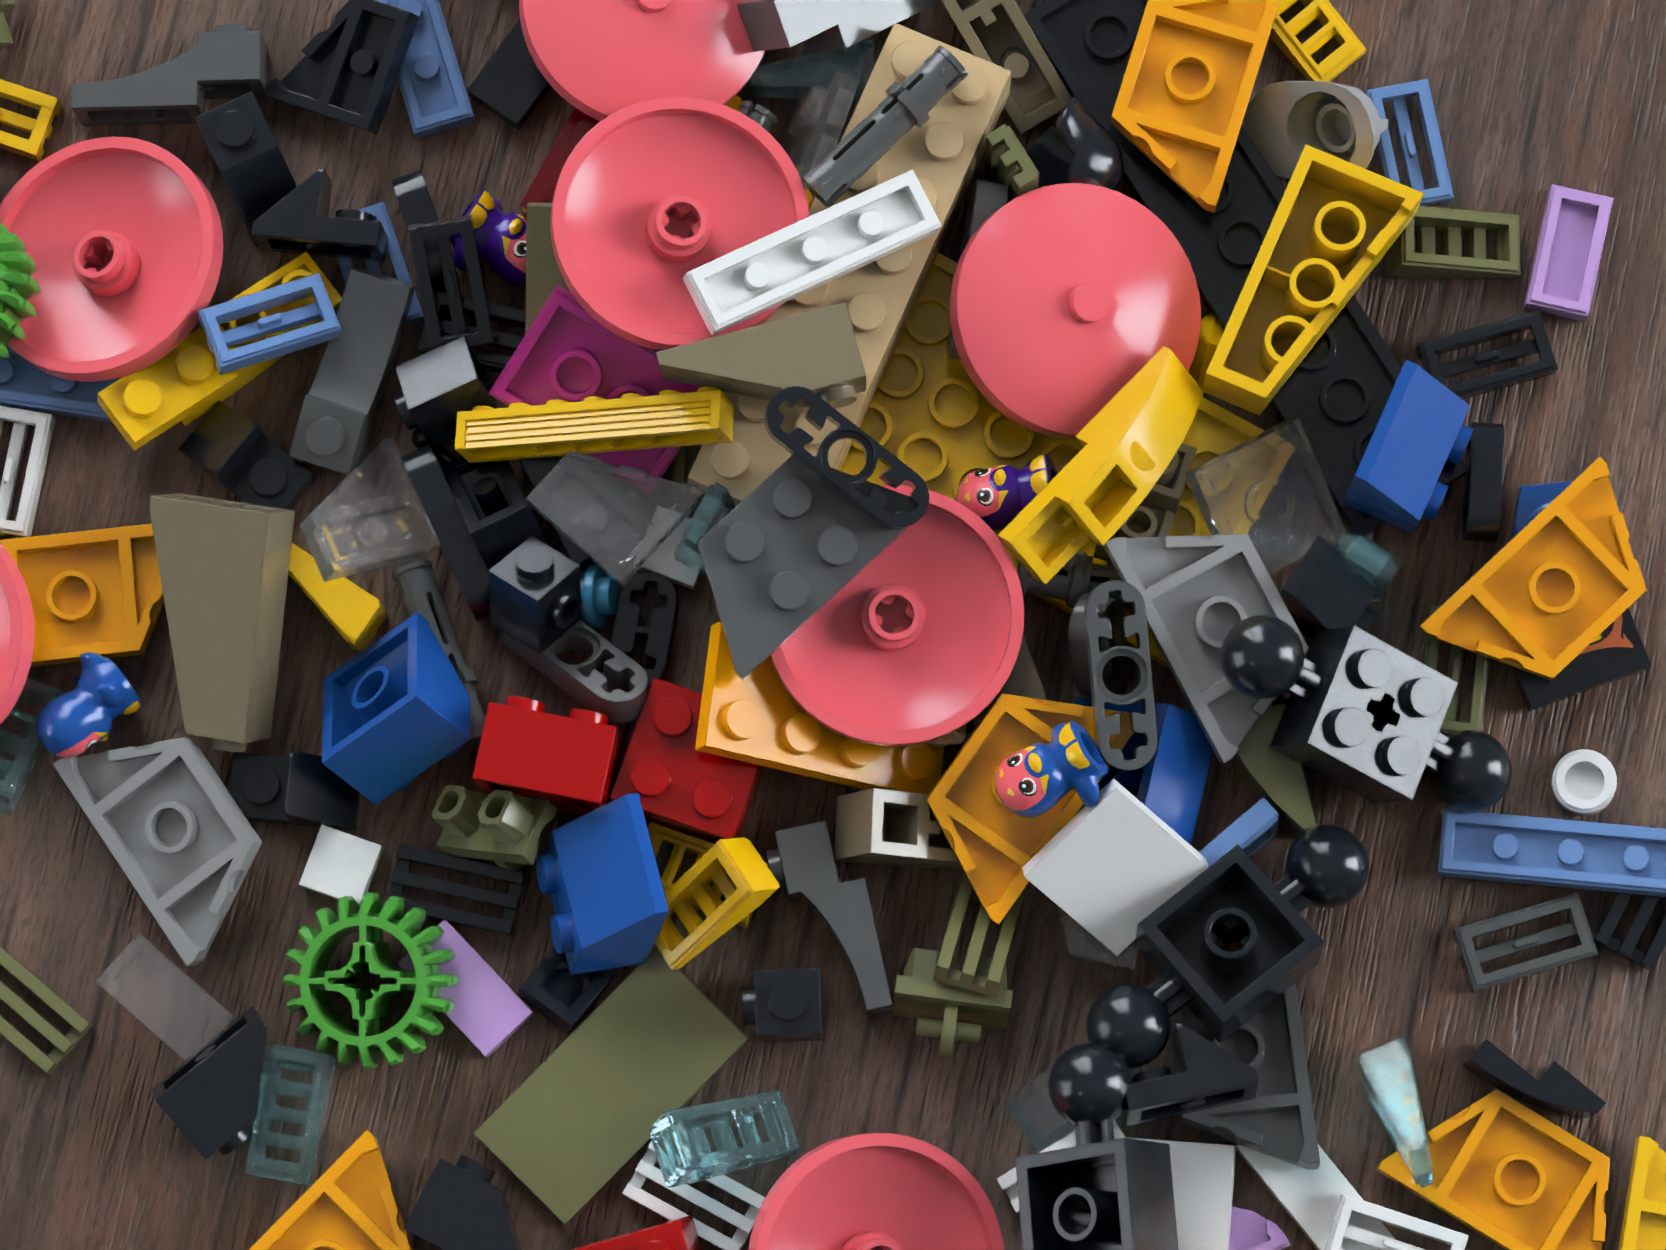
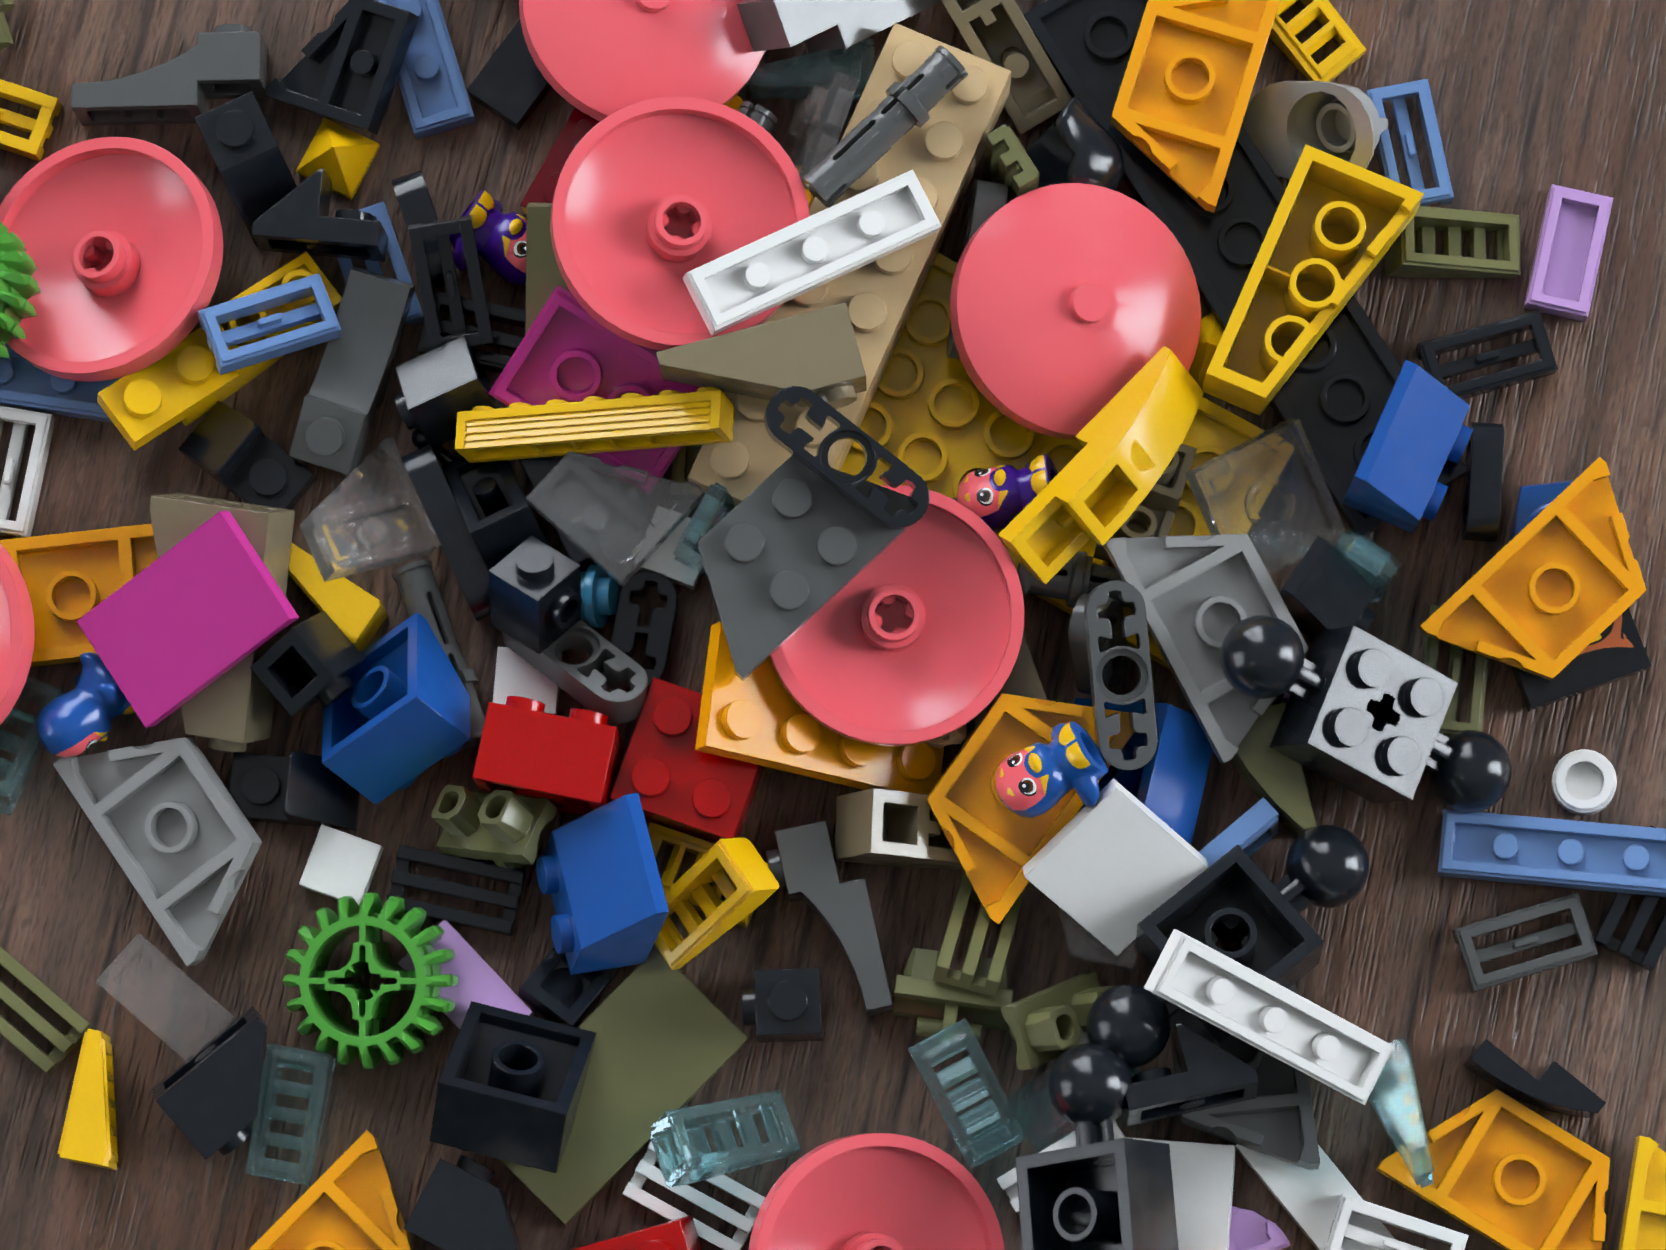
(90, 1119): none -> yellow slope
(187, 618): none -> dark pink tile
(309, 665): none -> black brick
(342, 154): none -> yellow slope
(512, 1087): none -> black slope
(521, 679): none -> white tile
(985, 1128): none -> clear light blue slope
(1052, 1019): none -> olive hips
(1268, 1016): none -> white tile

